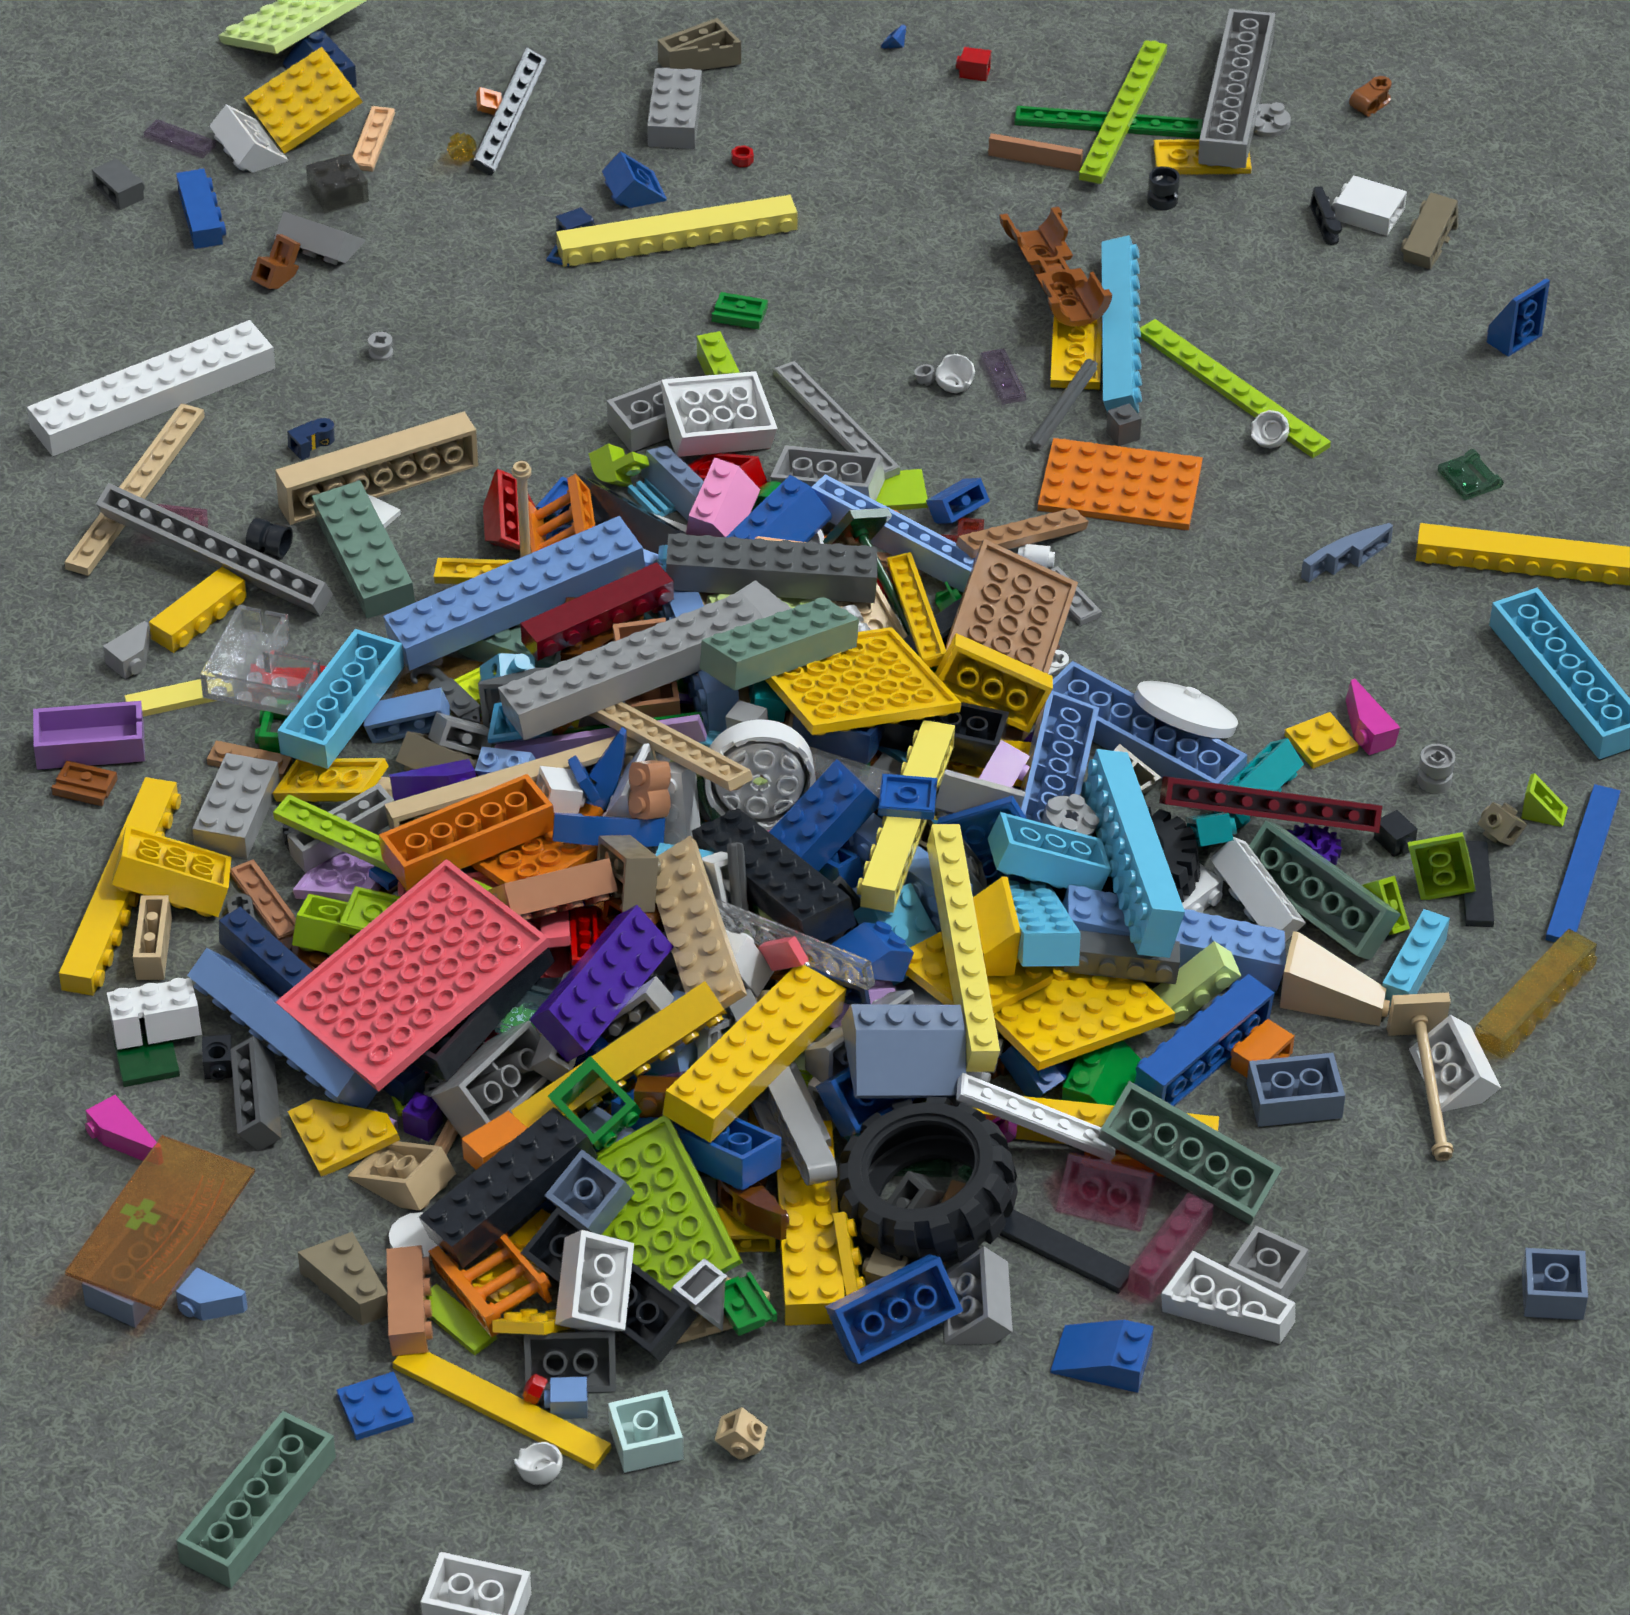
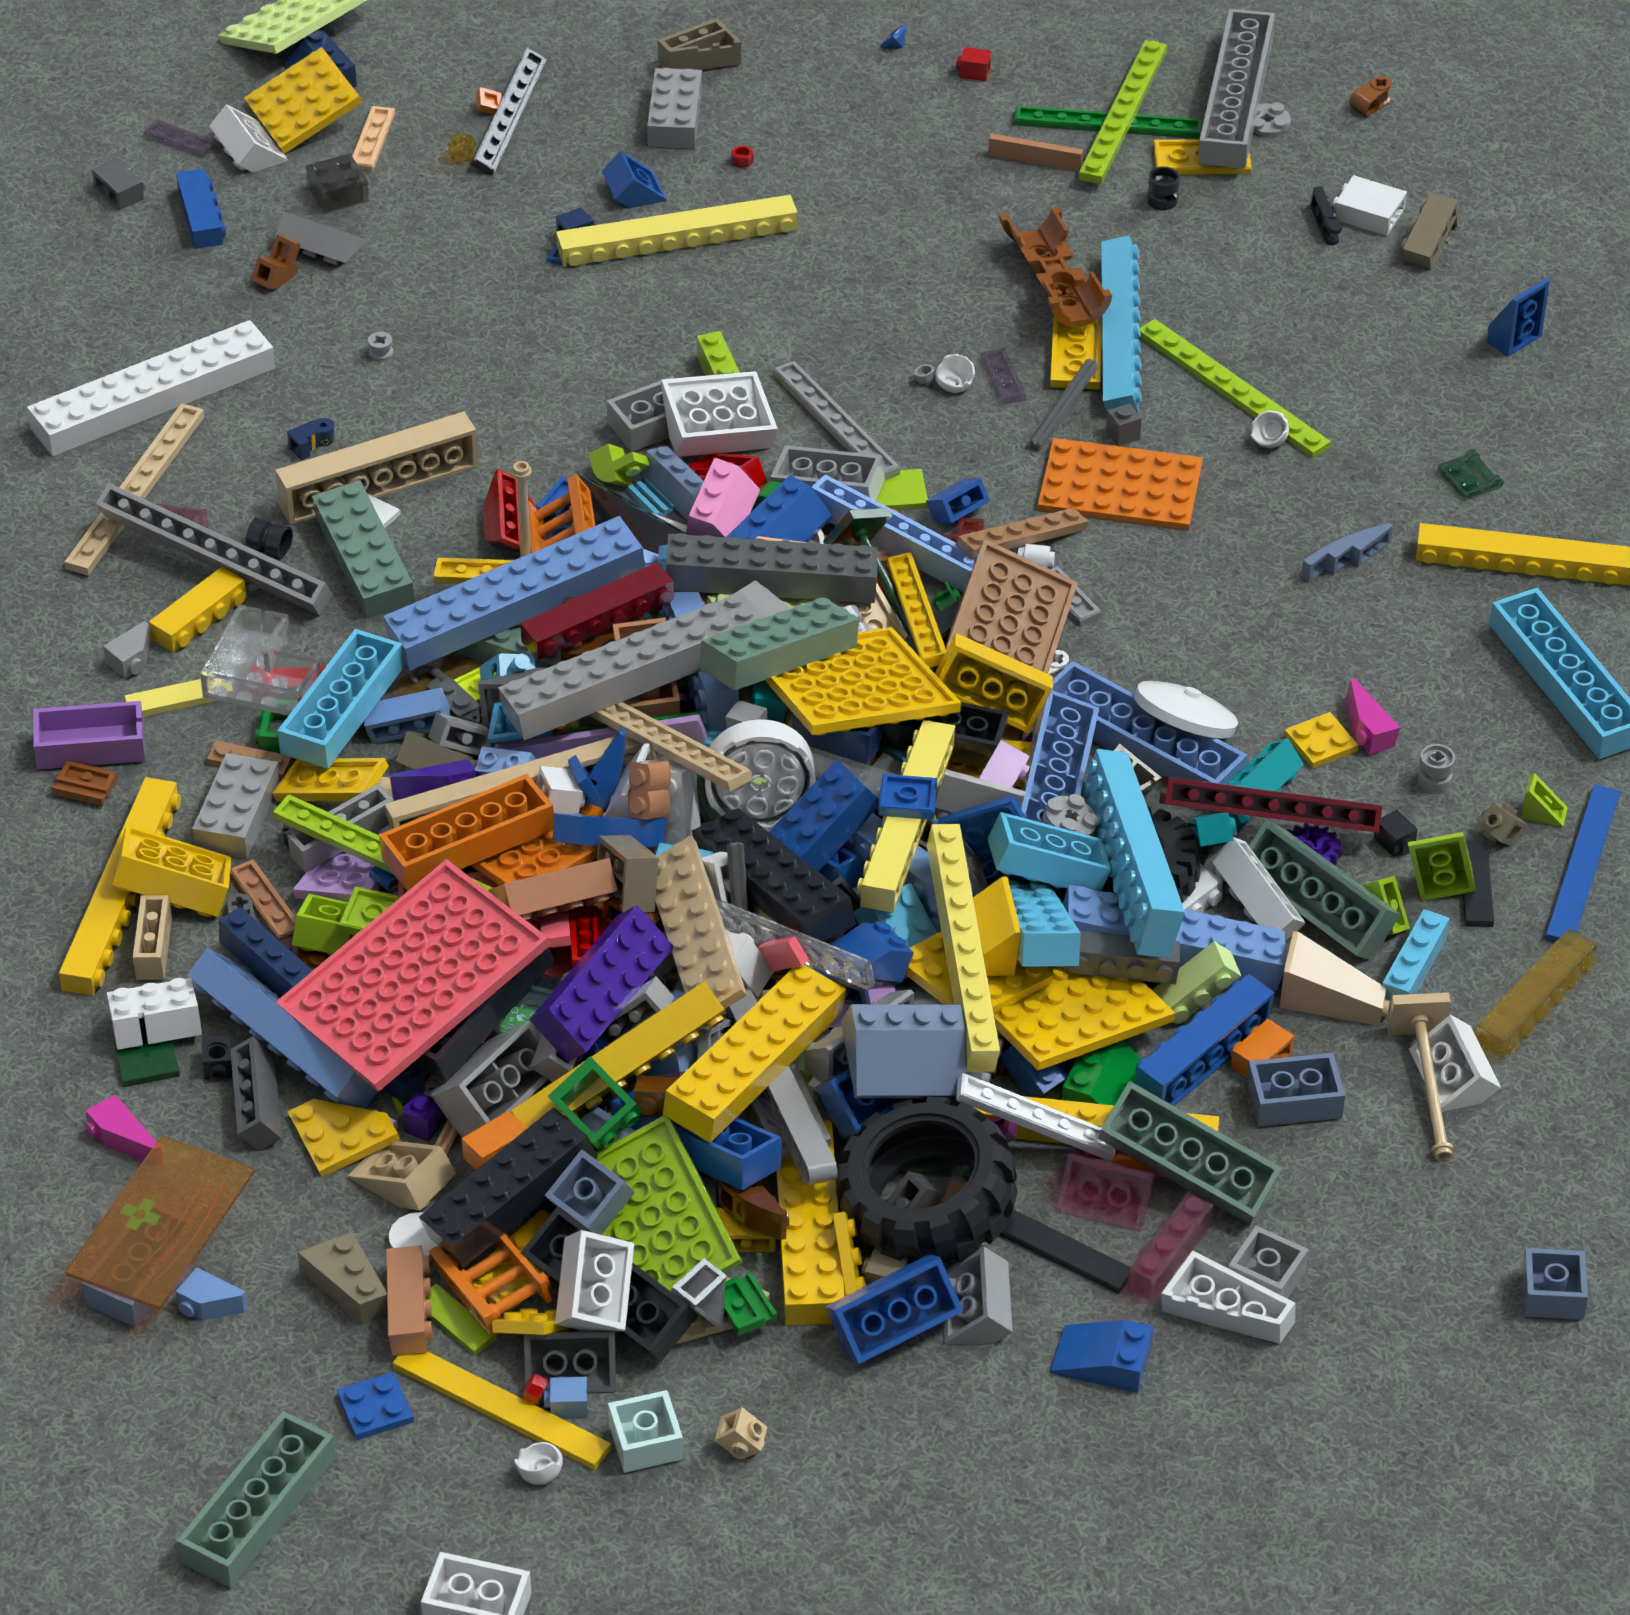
(739, 310): green plate -> none

